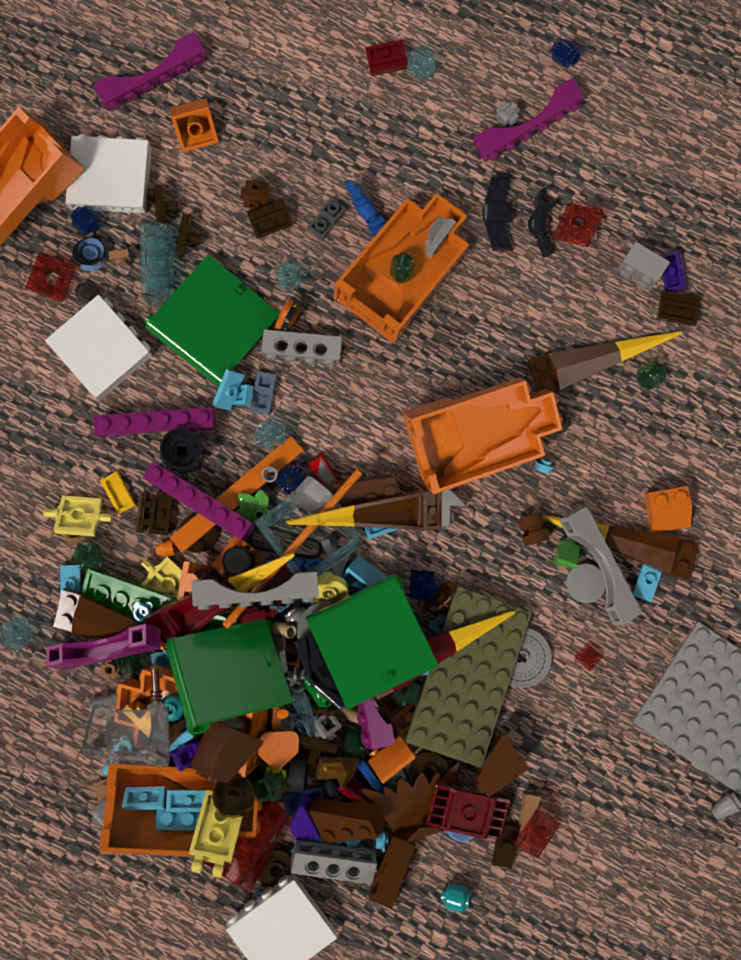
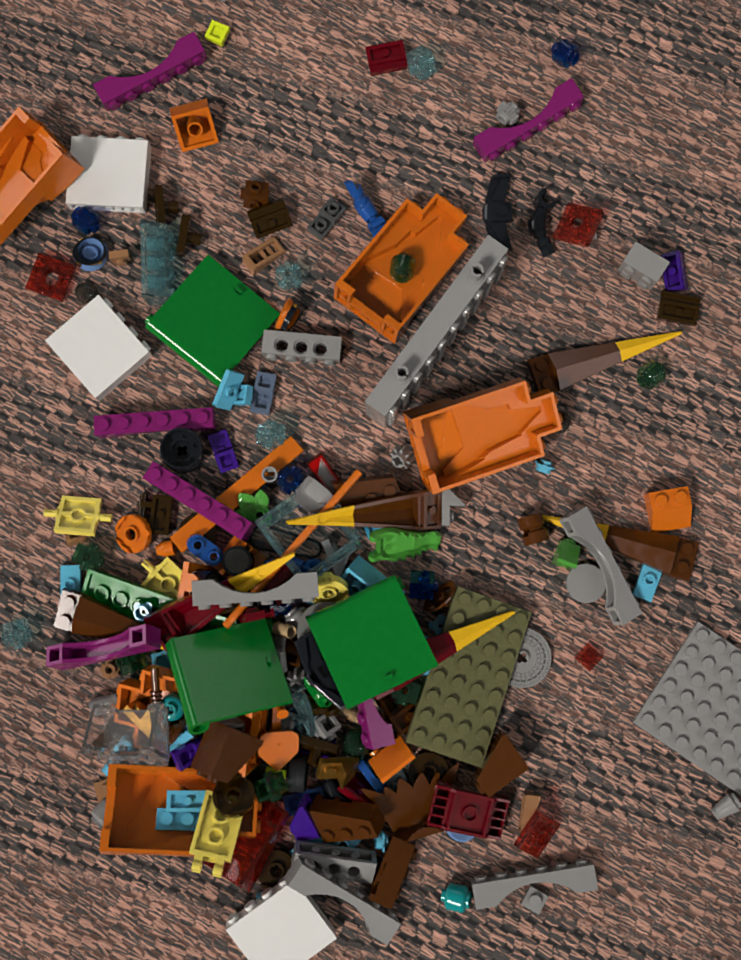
(118, 492): yellow tile -> none
(142, 531): none -> orange tile
(144, 798): medium azure plate -> none
(204, 550): none -> blue plate
(217, 33): none -> neon yellow plate
(223, 450): none -> dark purple slope
(252, 254): none -> medium nougat slope
(310, 880): none -> light grey arch
(399, 543): none -> bright green animal
(402, 456): none -> light grey gear
(437, 235): light grey slope -> none
(437, 332): none -> light grey brick
(492, 890): none -> light grey arch
(505, 849): dark brown tile -> none
(534, 899): none -> light grey plate

